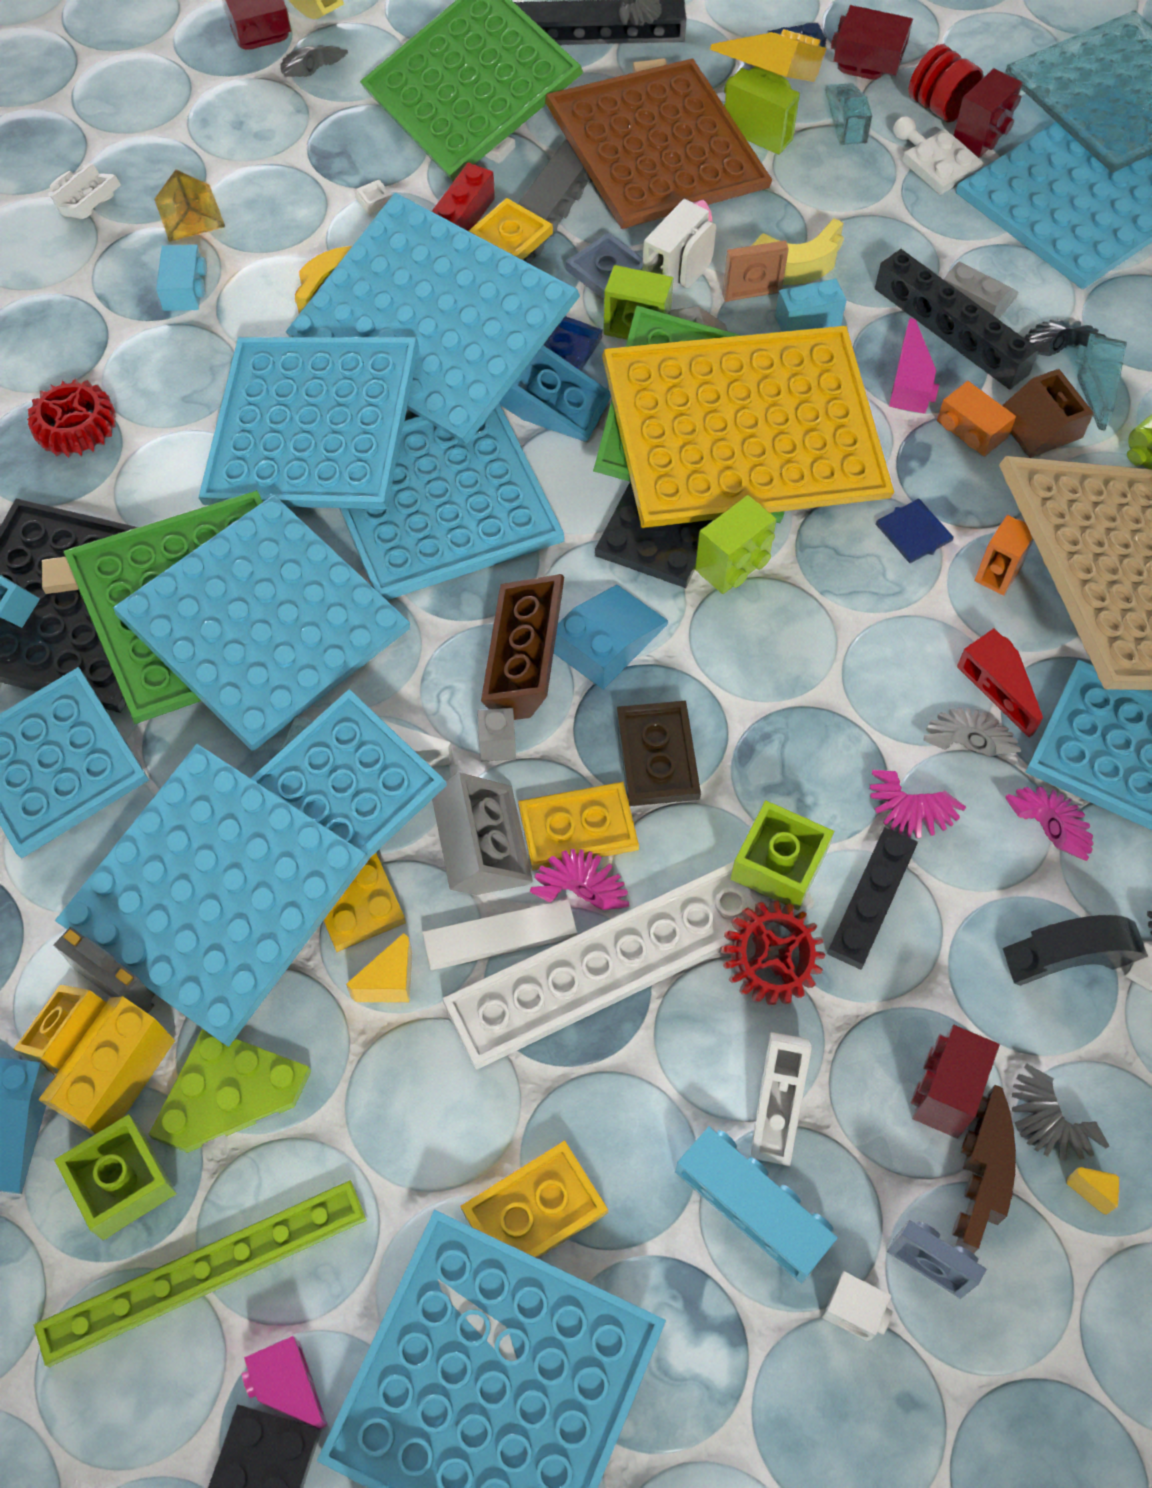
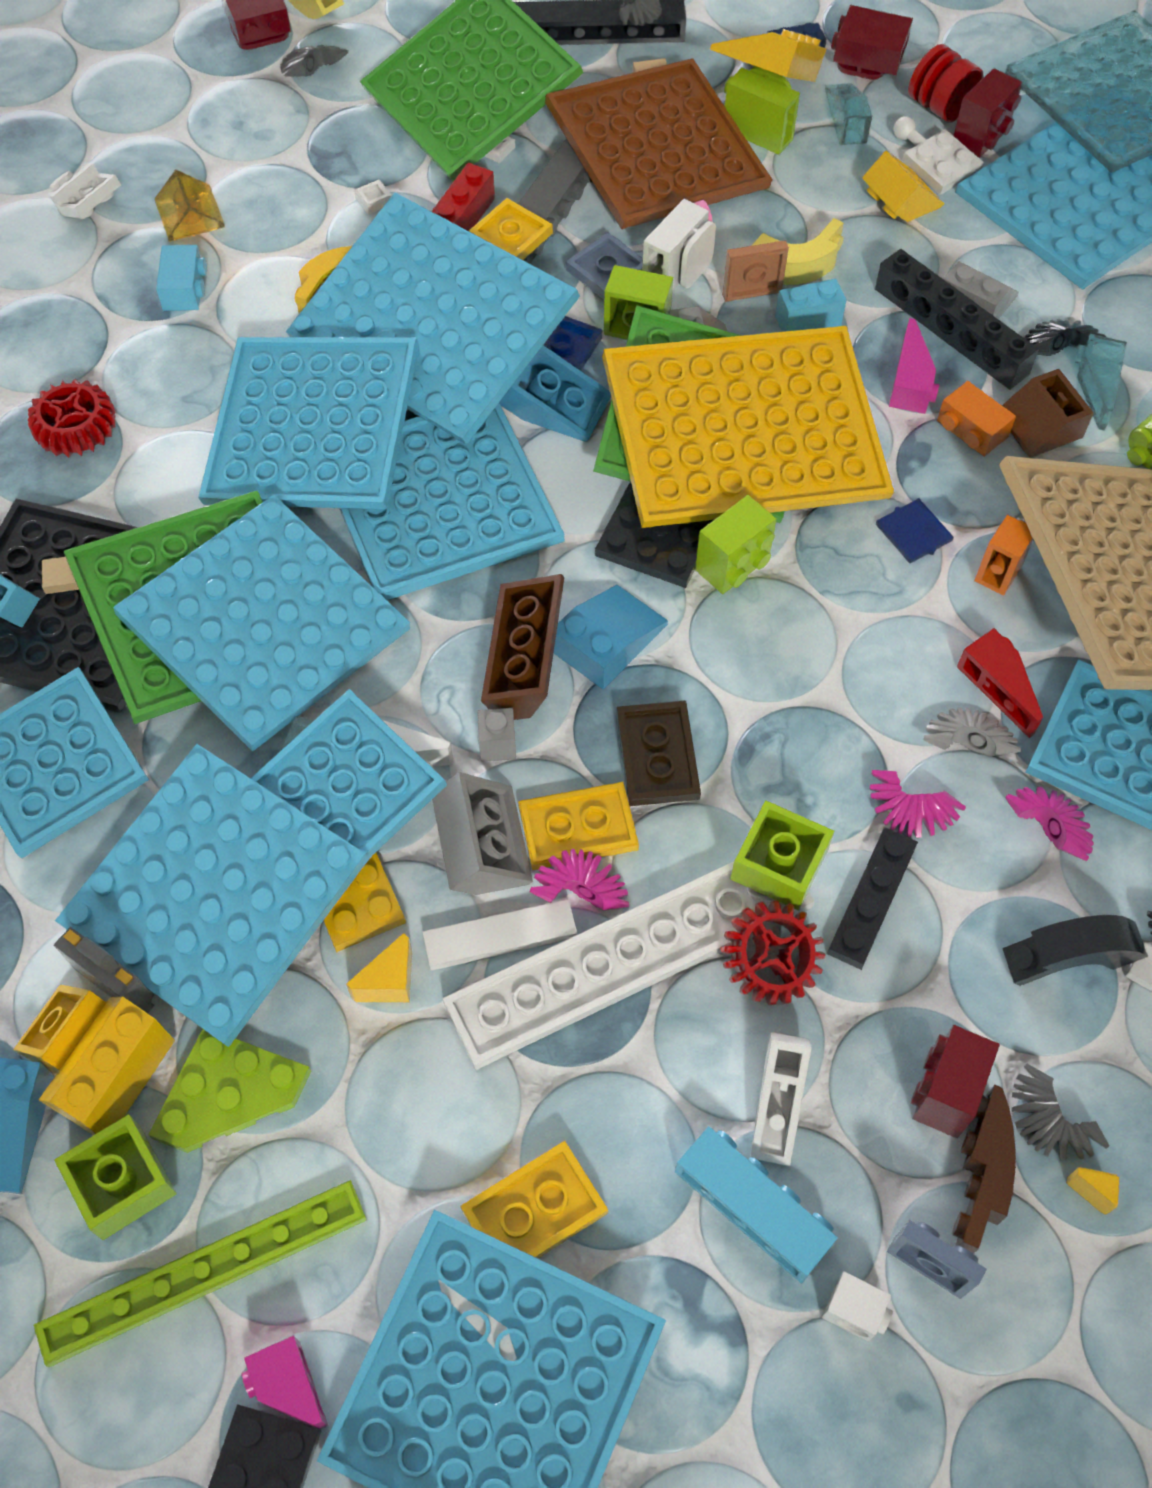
(900, 189): none -> yellow slope

